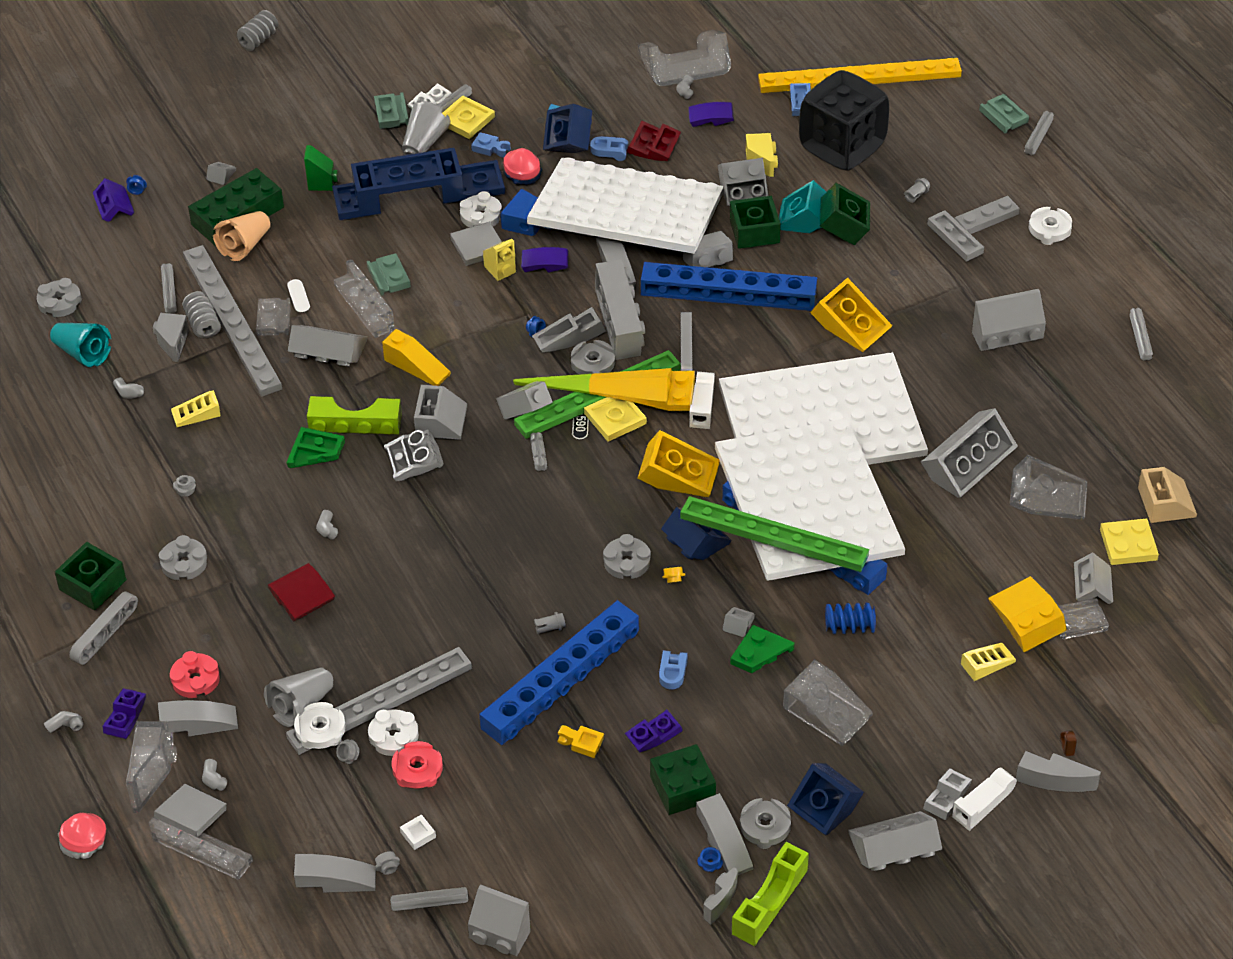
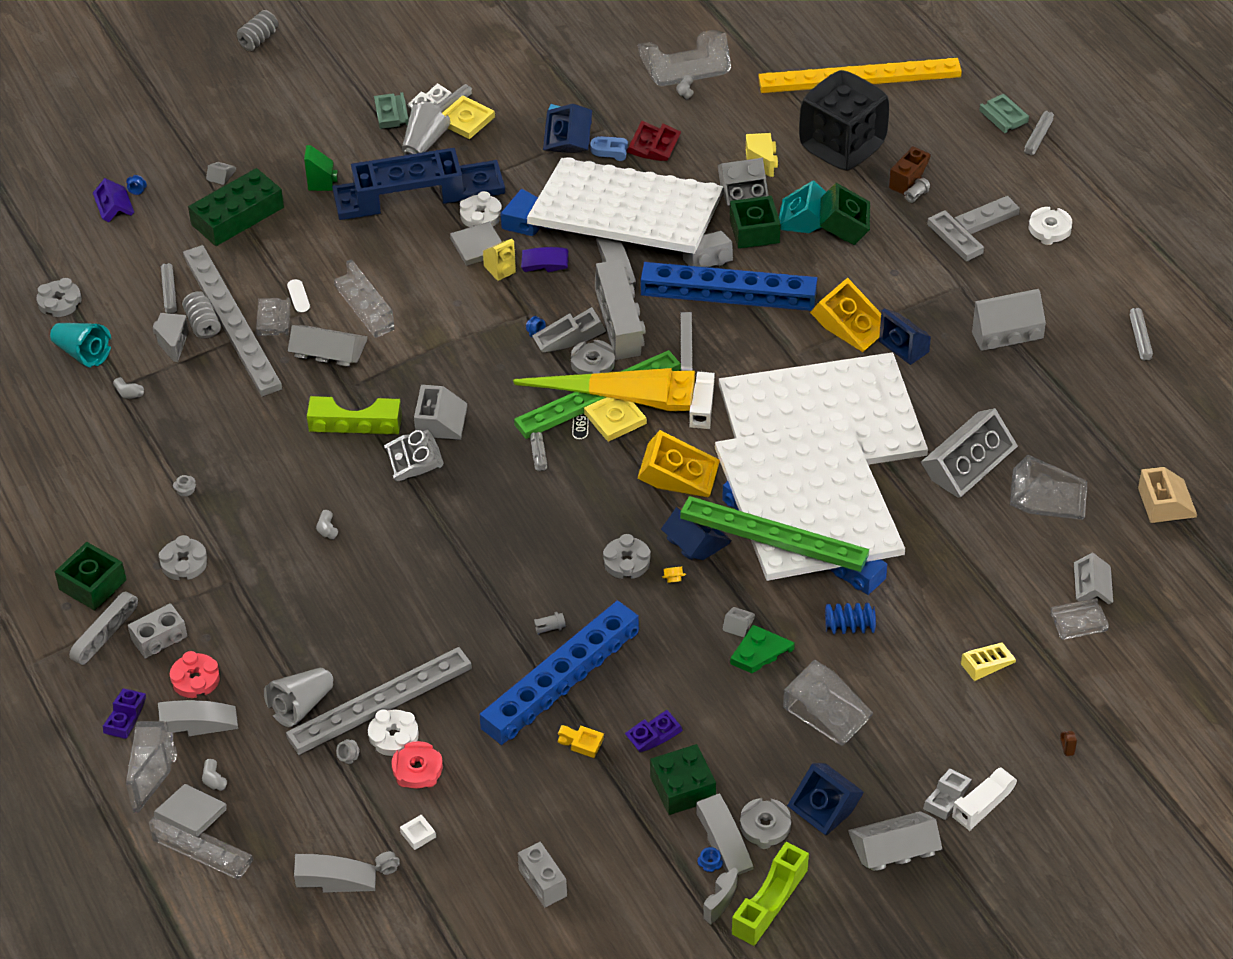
(64, 718): light grey arm -> none
(82, 835): coral hair -> none
(157, 630): none -> light grey brick
(207, 406): light yellow slope -> none
(240, 234): light nougat cone -> none
(301, 591): dark red slope -> none
(314, 447): green wing -> none
(320, 737): white plate -> none
(388, 274): sand green plate -> none
(413, 358): yellow slope -> none
(429, 898): light grey axle -> none
(490, 144): medium blue plate -> none
(499, 921): light grey slope -> none
(522, 166): coral hair -> none
(524, 399): light grey slope -> none
(542, 874): none -> light grey brick
(672, 675): medium blue plate -> none
(713, 112): dark purple slope -> none
(797, 94): medium blue plate -> none
(903, 336): none -> dark blue slope
(908, 170): none -> reddish brown slope
(1029, 613): yellow slope -> none
(1056, 774): light grey slope -> none
(1129, 541): light yellow plate -> none

